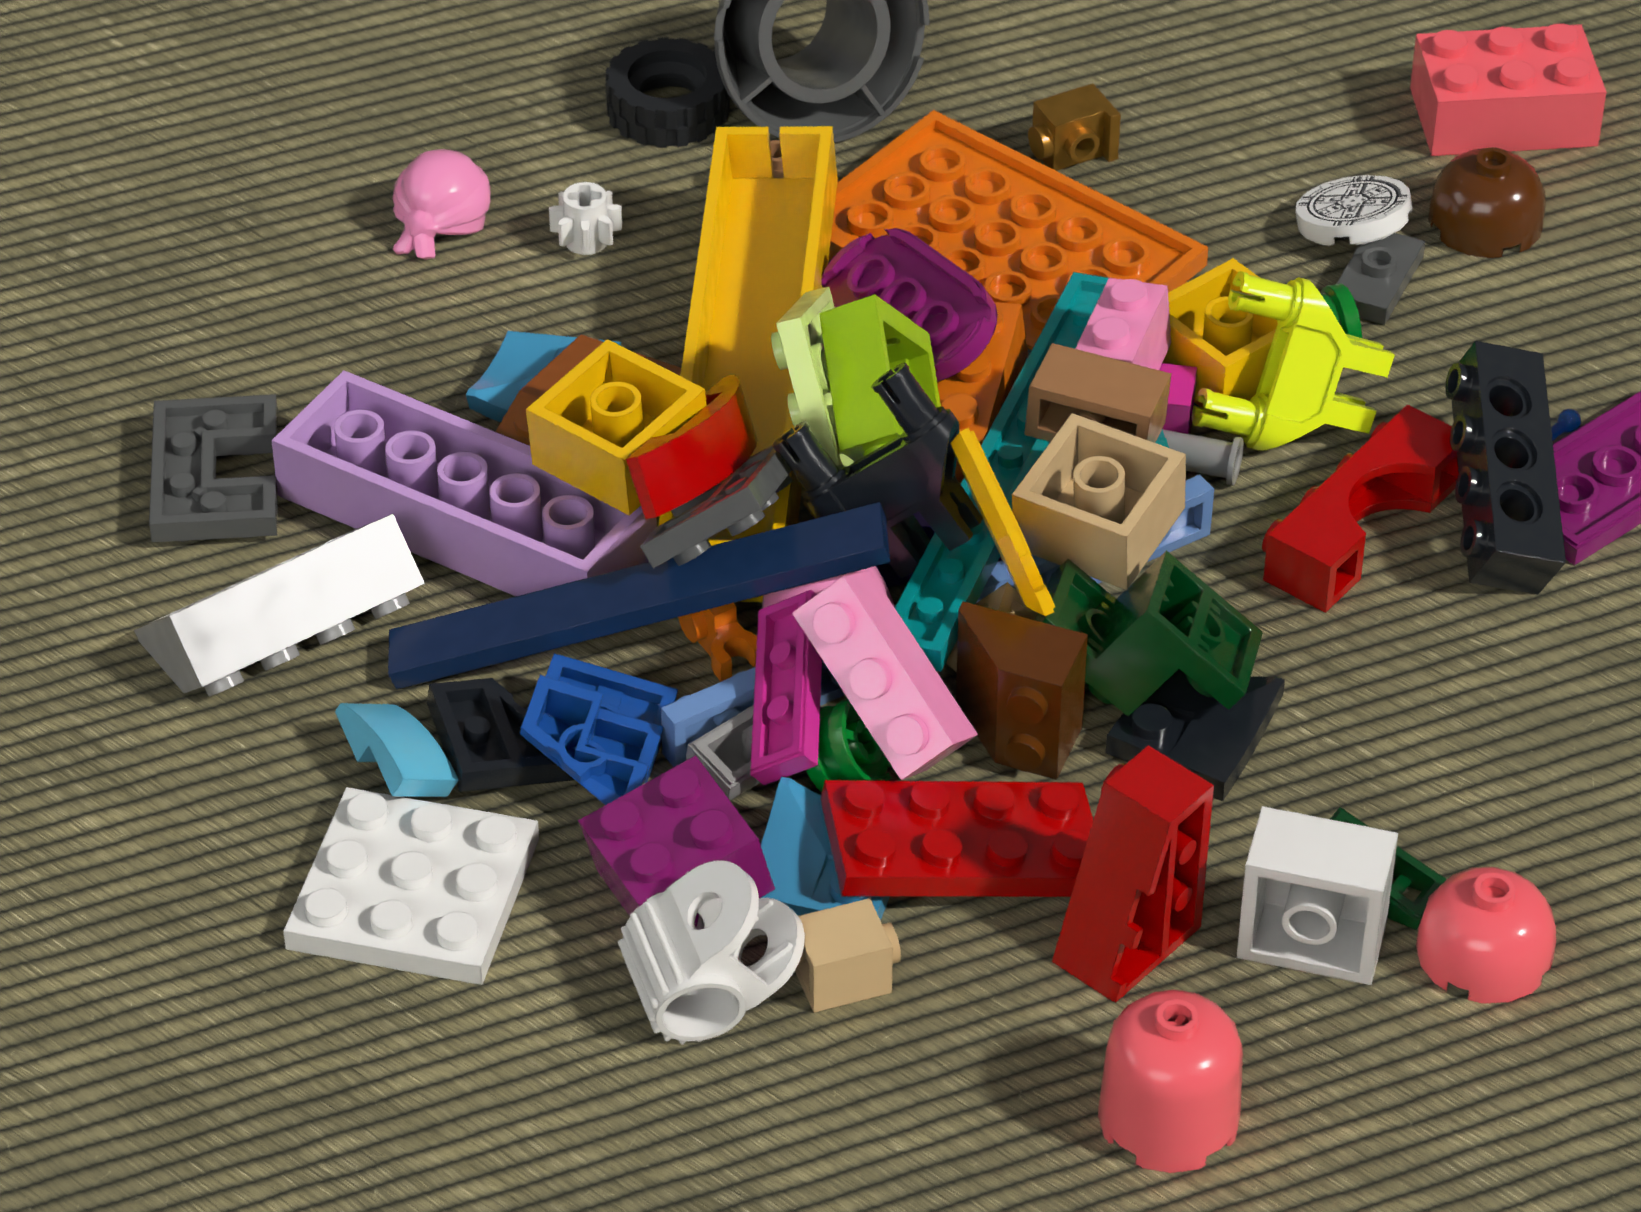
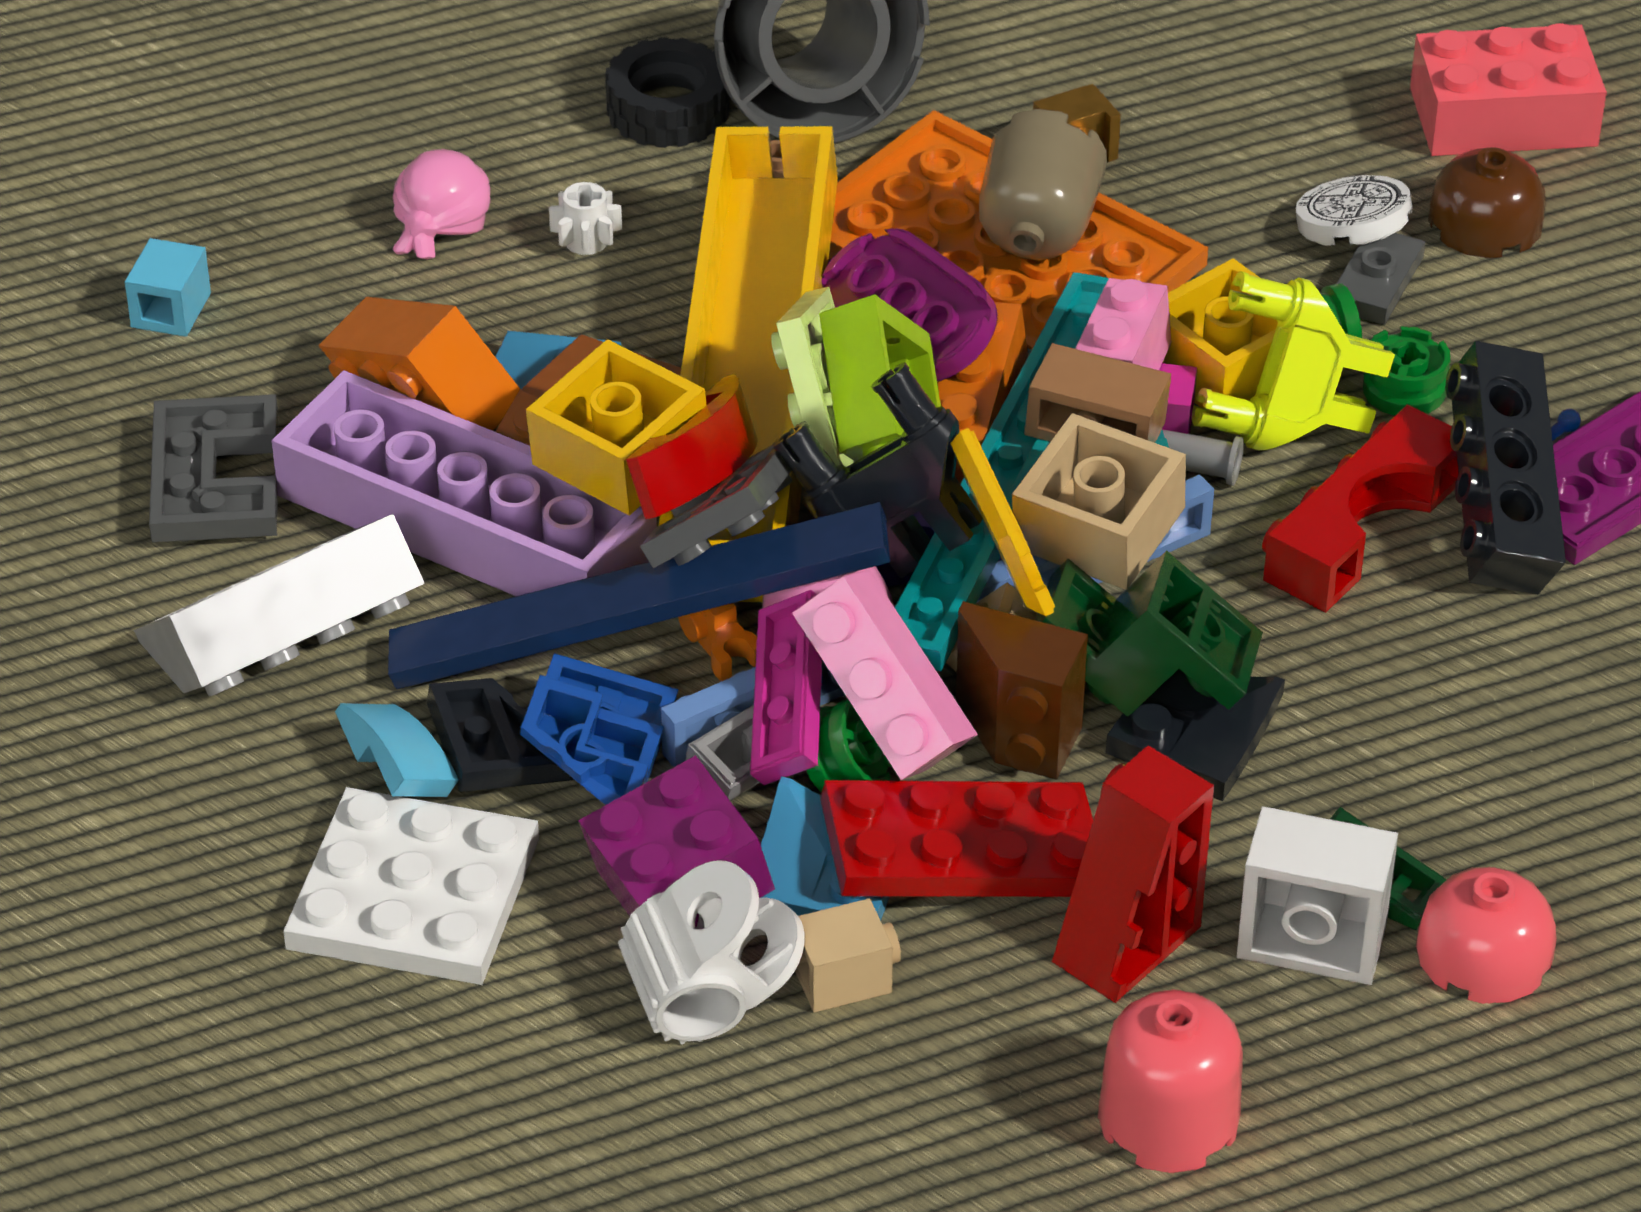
(168, 287): none -> medium azure brick
(423, 354): none -> orange wedge
(1040, 184): none -> dark tan cylinder
(1415, 374): none -> green wheel

